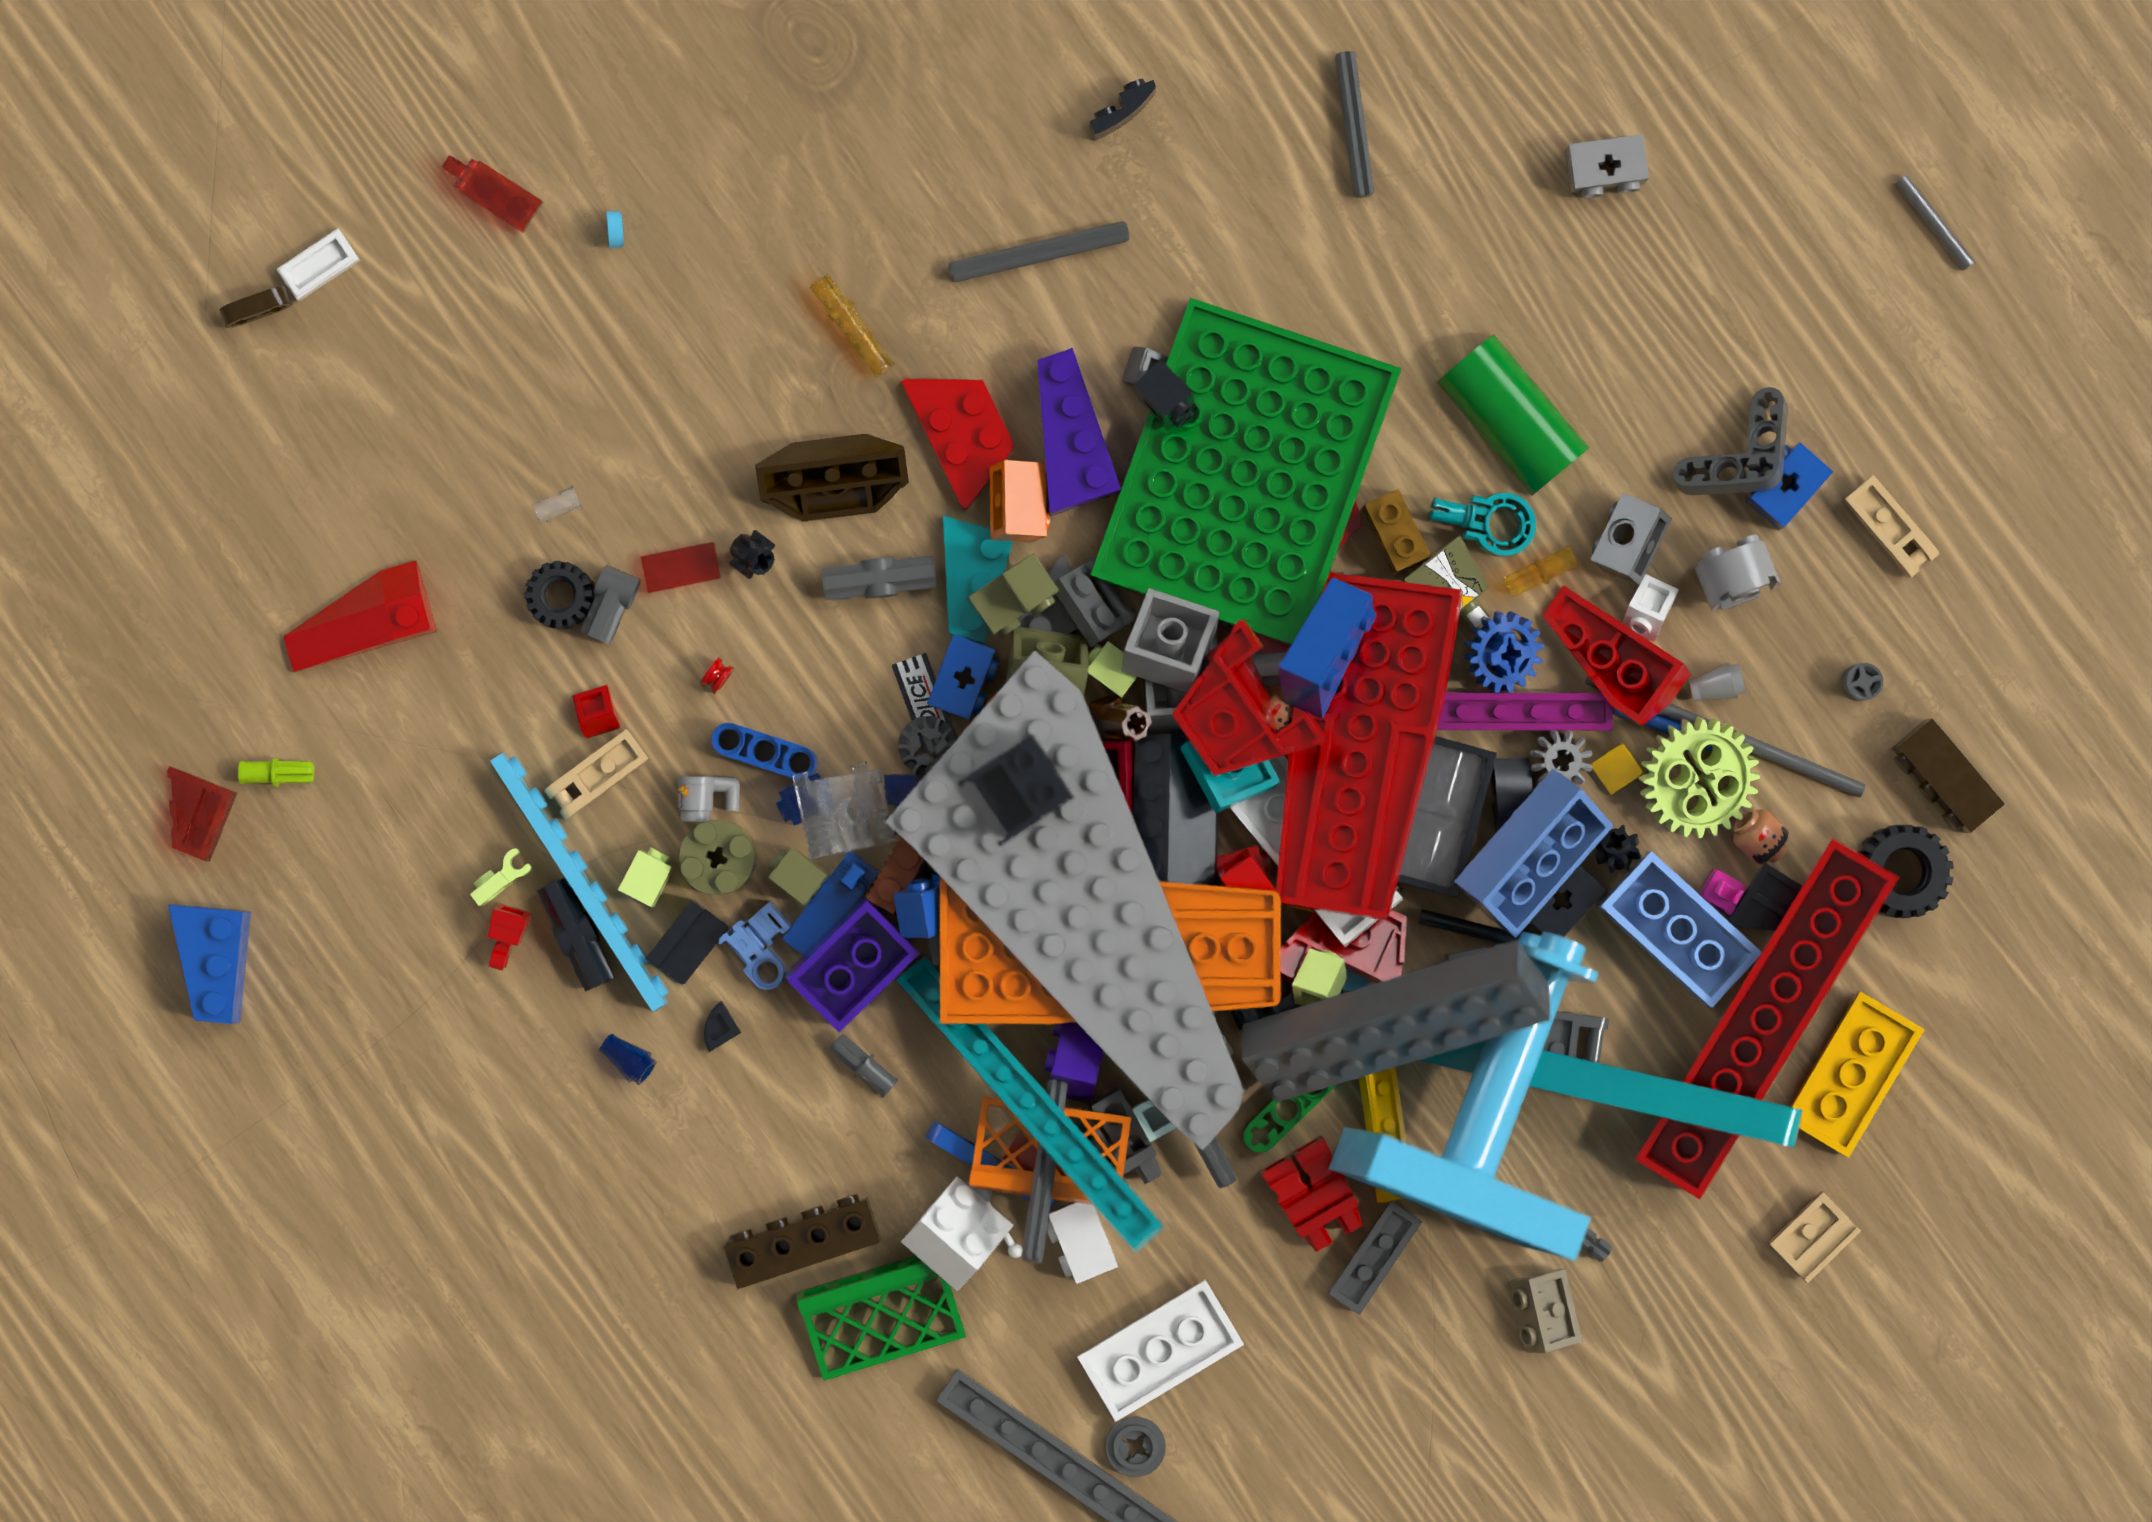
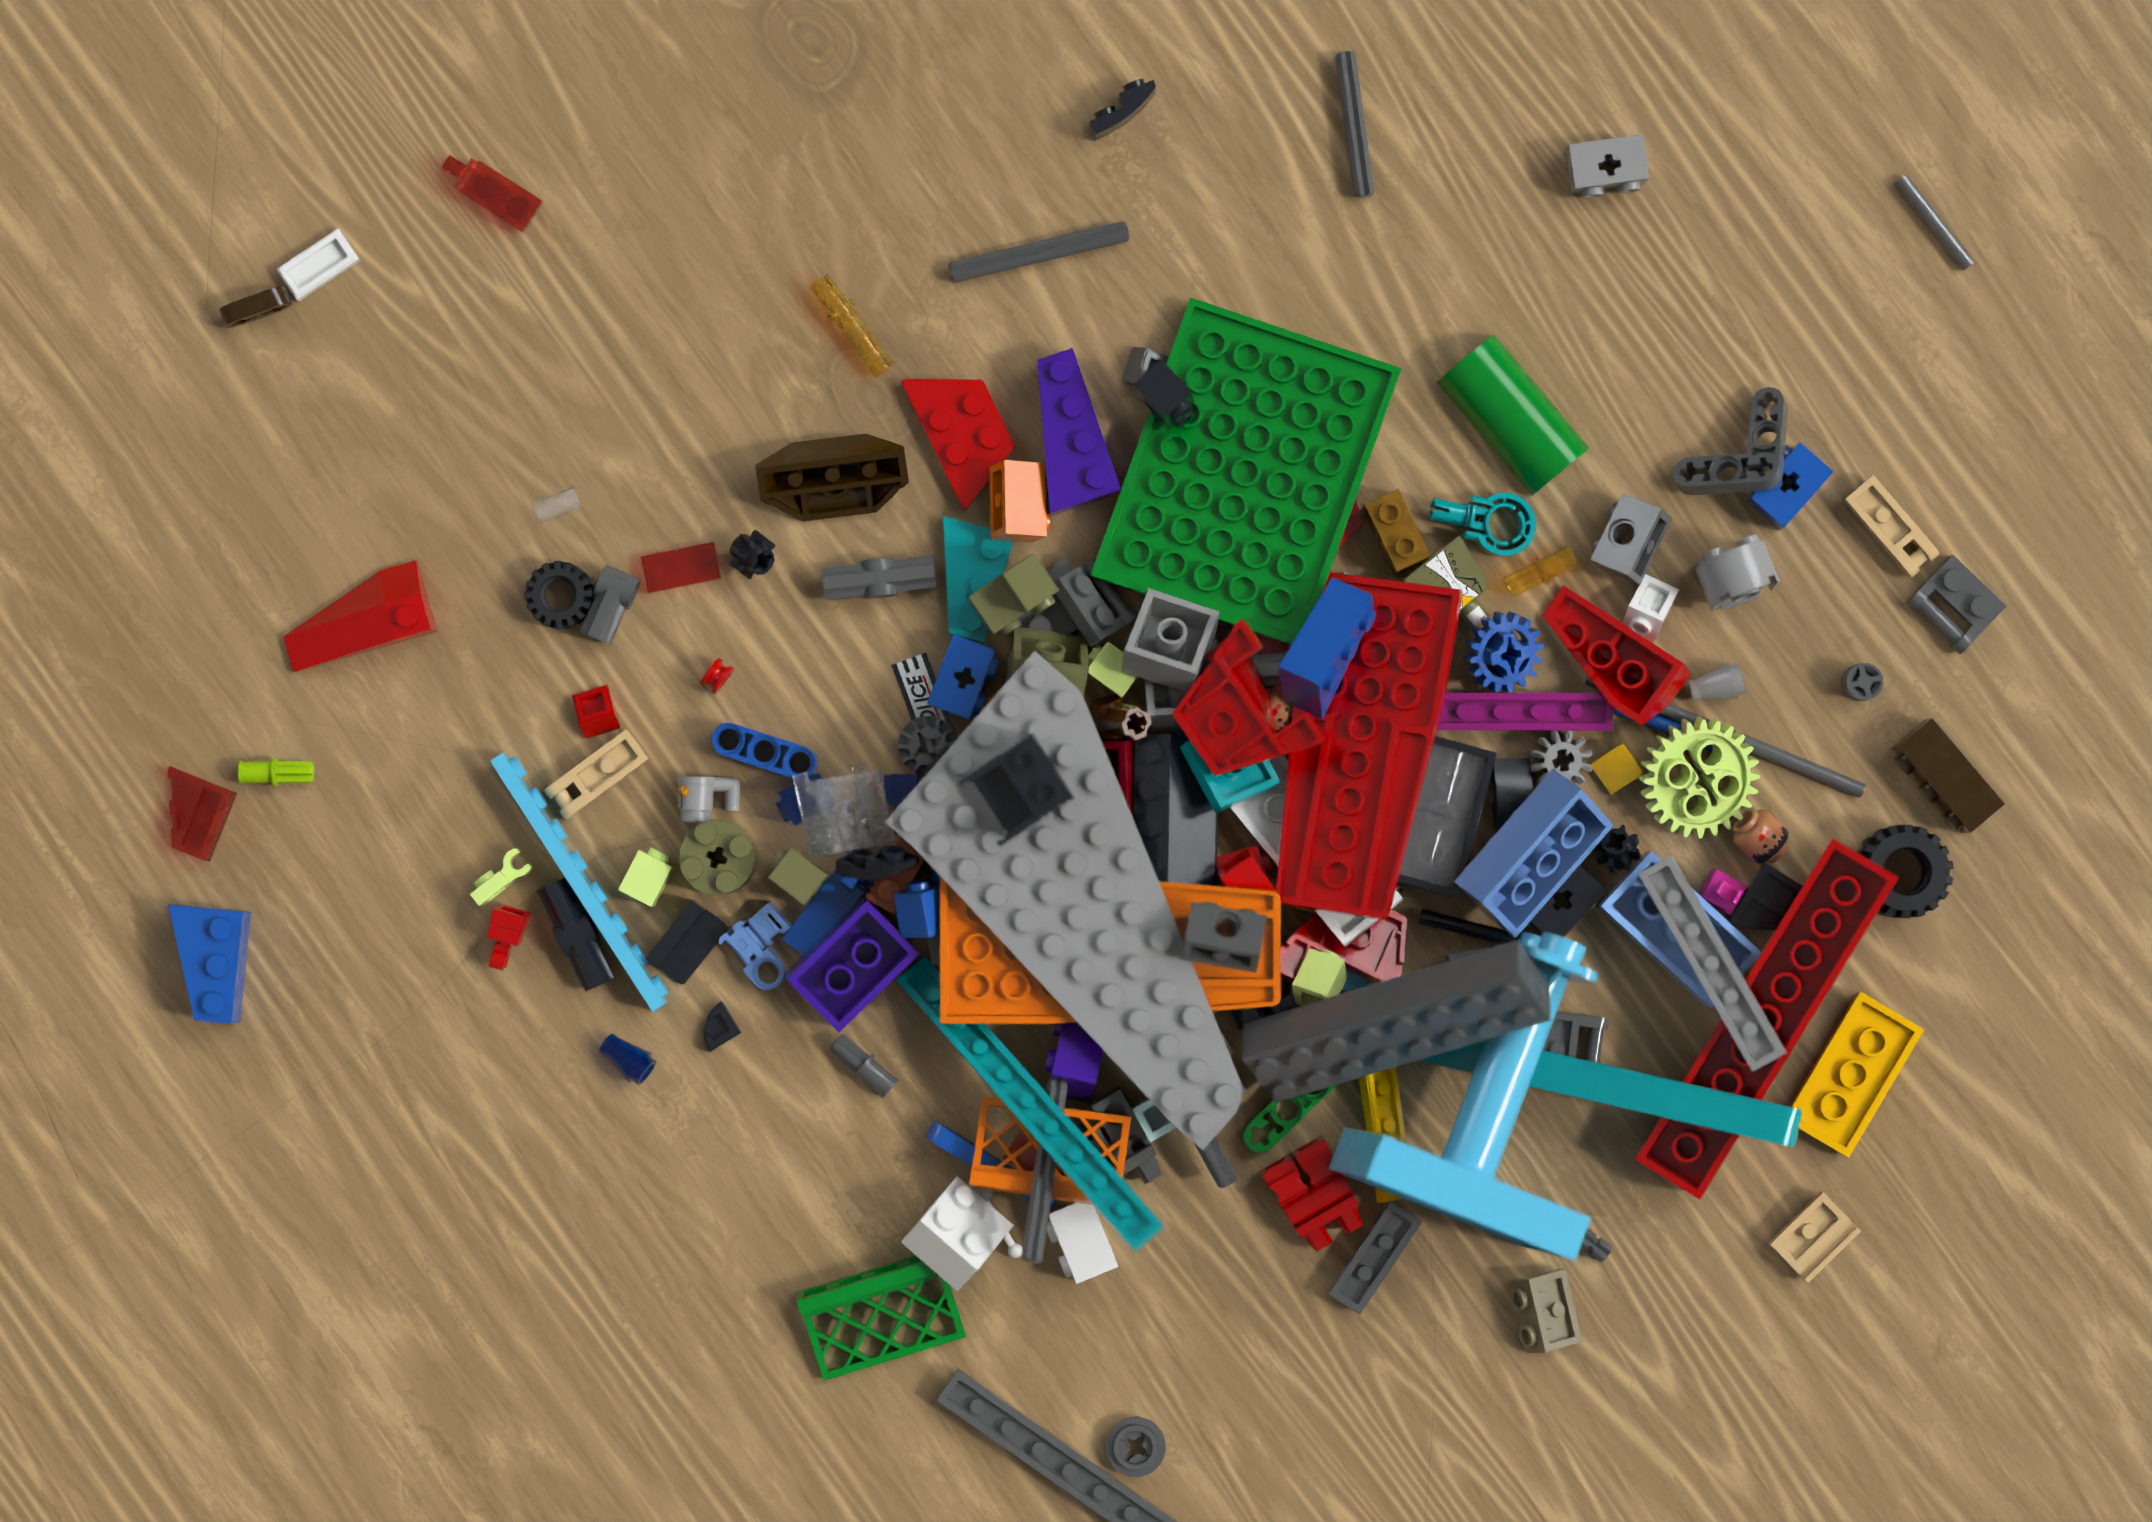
(614, 229): medium azure tile -> none
(802, 1242): dark brown brick -> none
(870, 865): none -> black slope
(1160, 1350): white plate -> none
(1208, 947): none -> dark grey brick
(1712, 963): none -> light grey plate
(1965, 595): none -> dark grey plate

